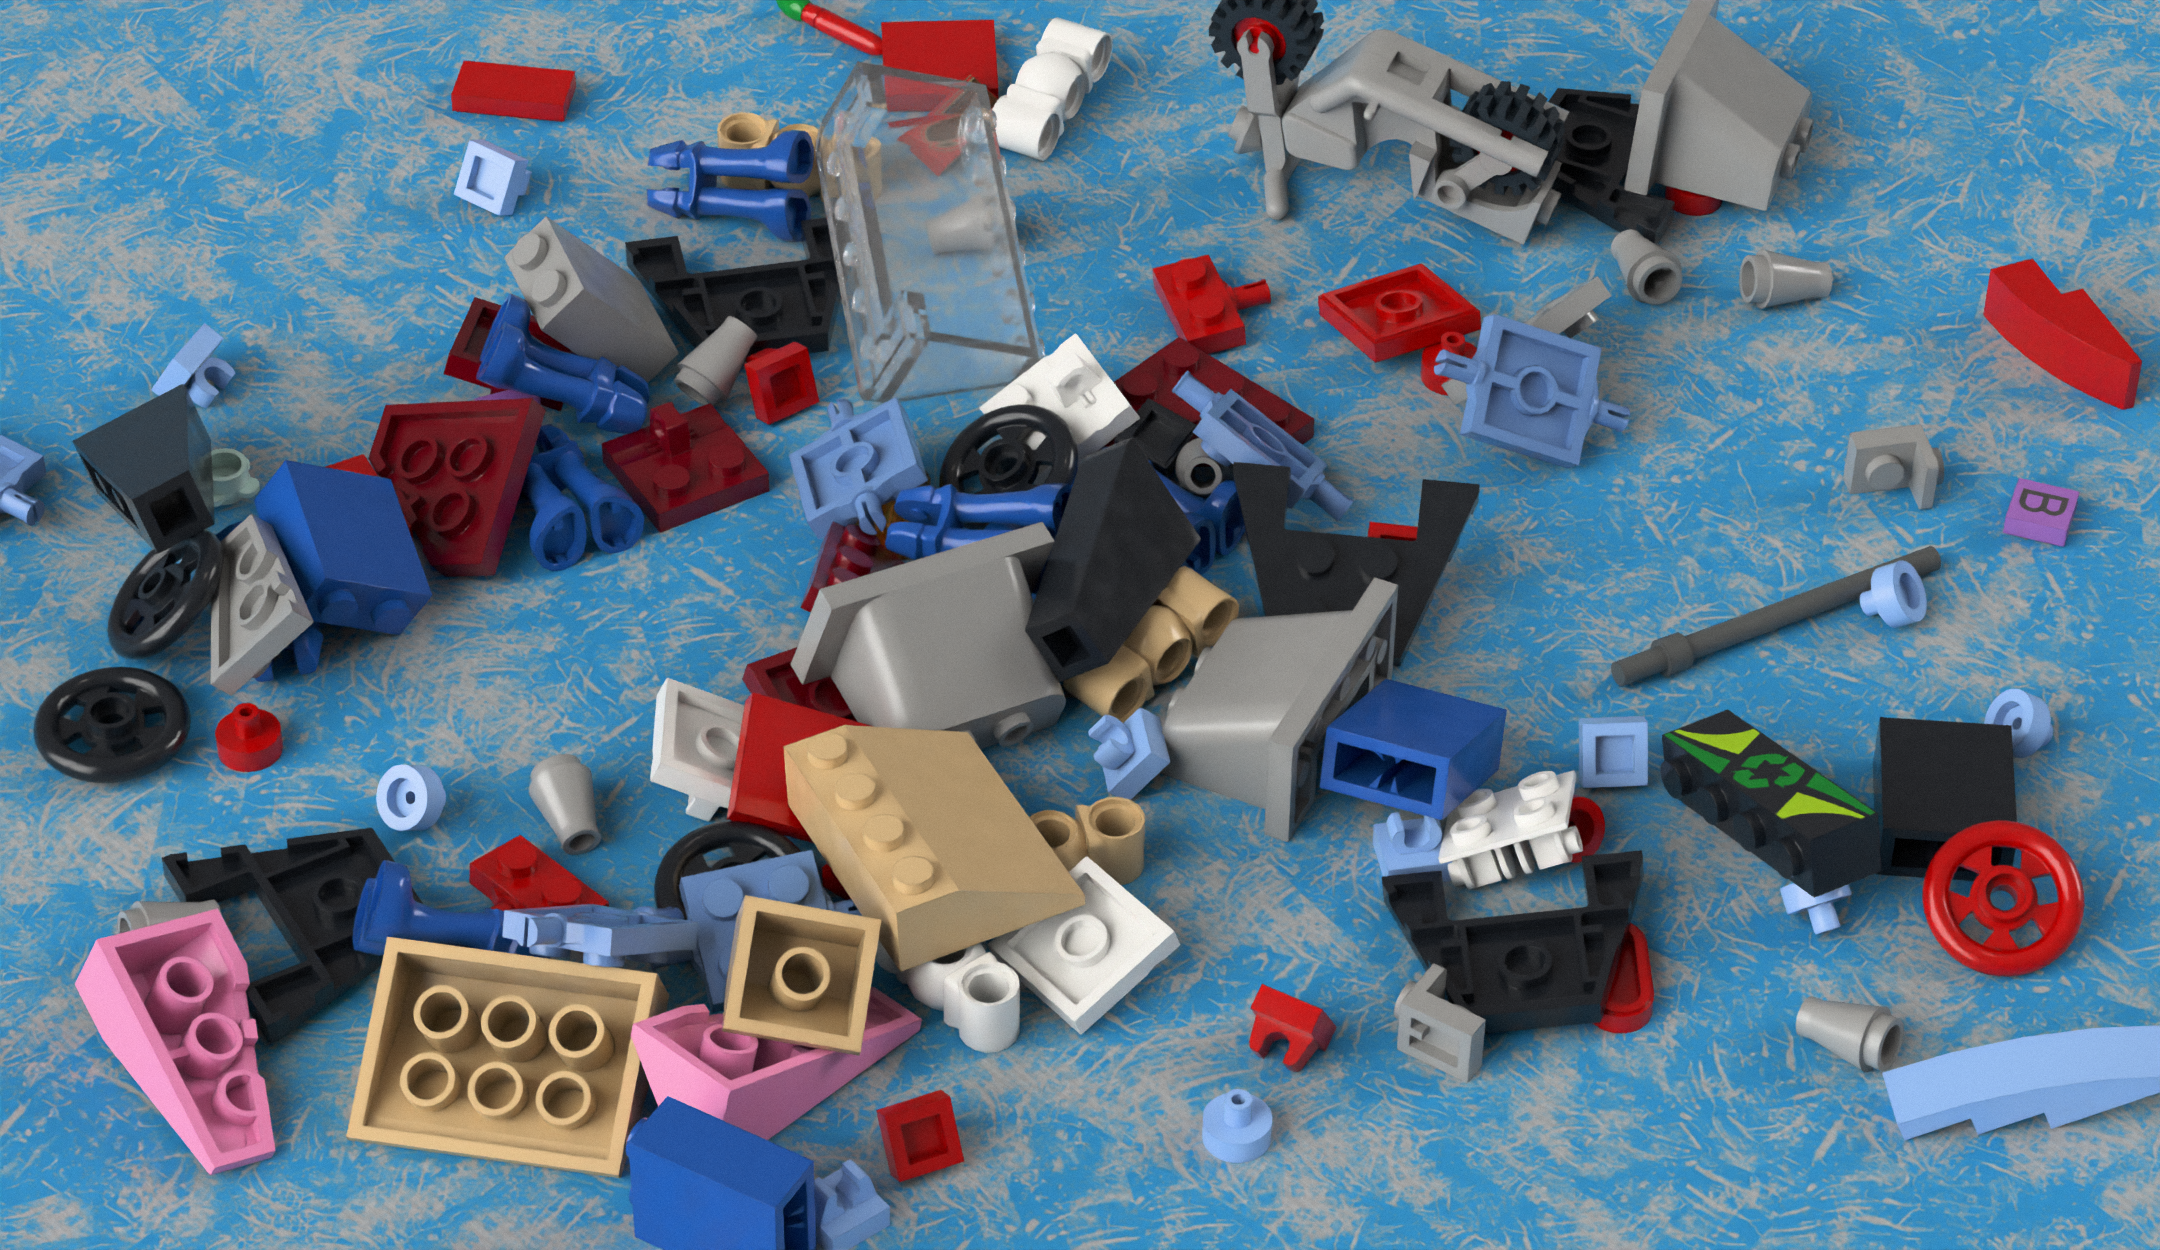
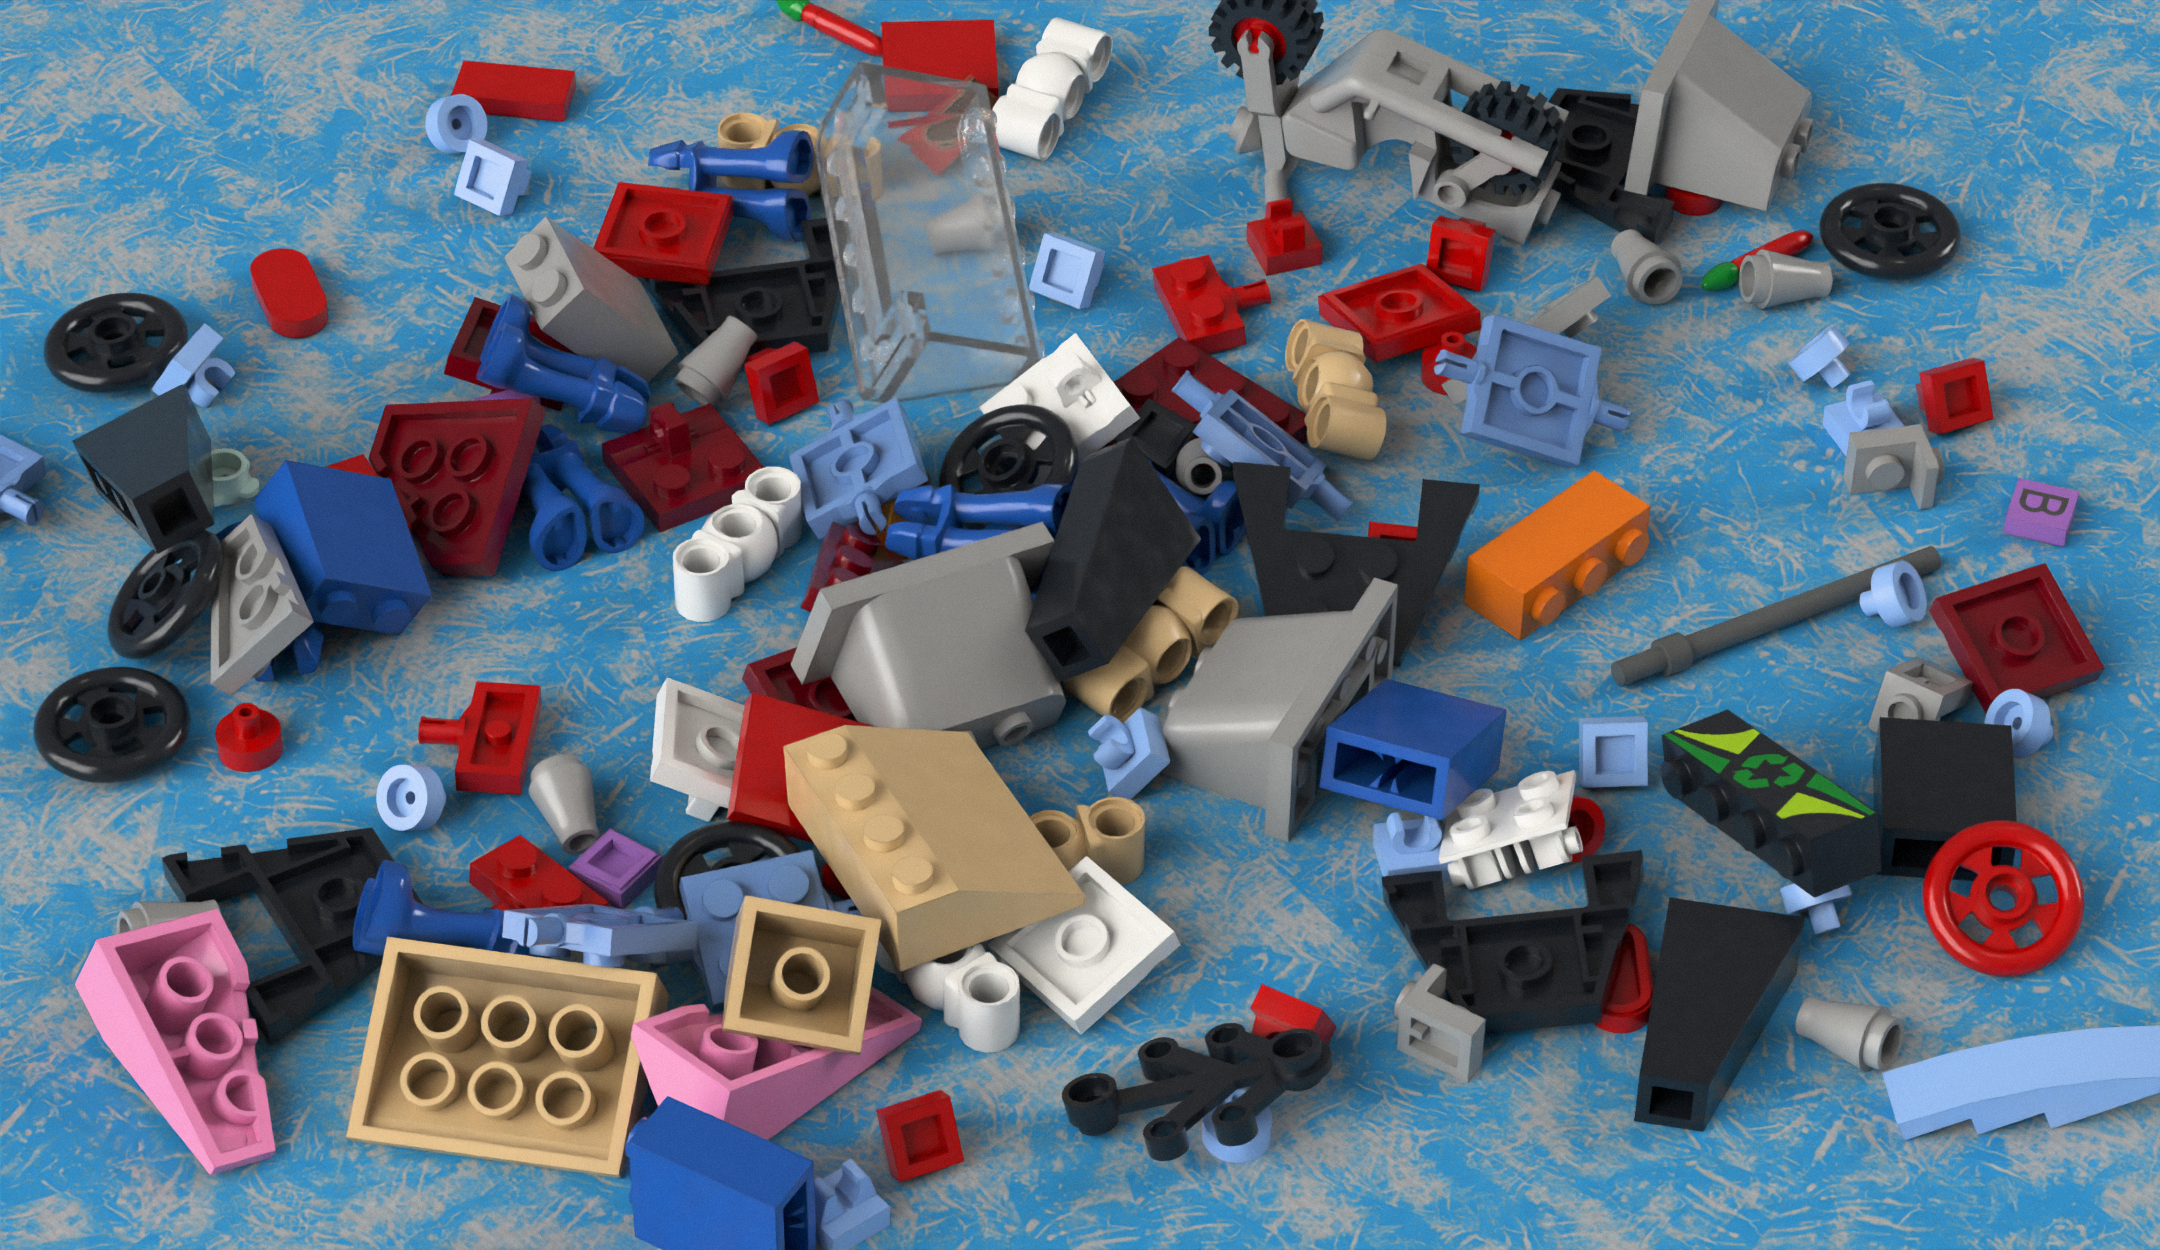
(114, 342): none -> black plate
(289, 293): none -> red tile
(454, 122): none -> light blue tile
(490, 737): none -> red plate
(617, 868): none -> medium lavender tile
(665, 232): none -> red tile
(737, 544): none -> white piece
(1067, 270): none -> light blue tile
(1283, 239): none -> red tile
(1286, 1062): none -> black plant
(1335, 390): none -> tan piece
(1461, 251): none -> red tile
(1557, 555): none -> orange brick
(1709, 1005): none -> black slope
(1727, 273): none -> piece
(1821, 356): none -> light blue tile
(1858, 413): none -> light blue tile
(1890, 228): none -> black plate
(1919, 692): none -> light grey bracket
(1955, 395): none -> red tile
(2016, 636): none -> dark red hinge
(2062, 333): red slope -> none

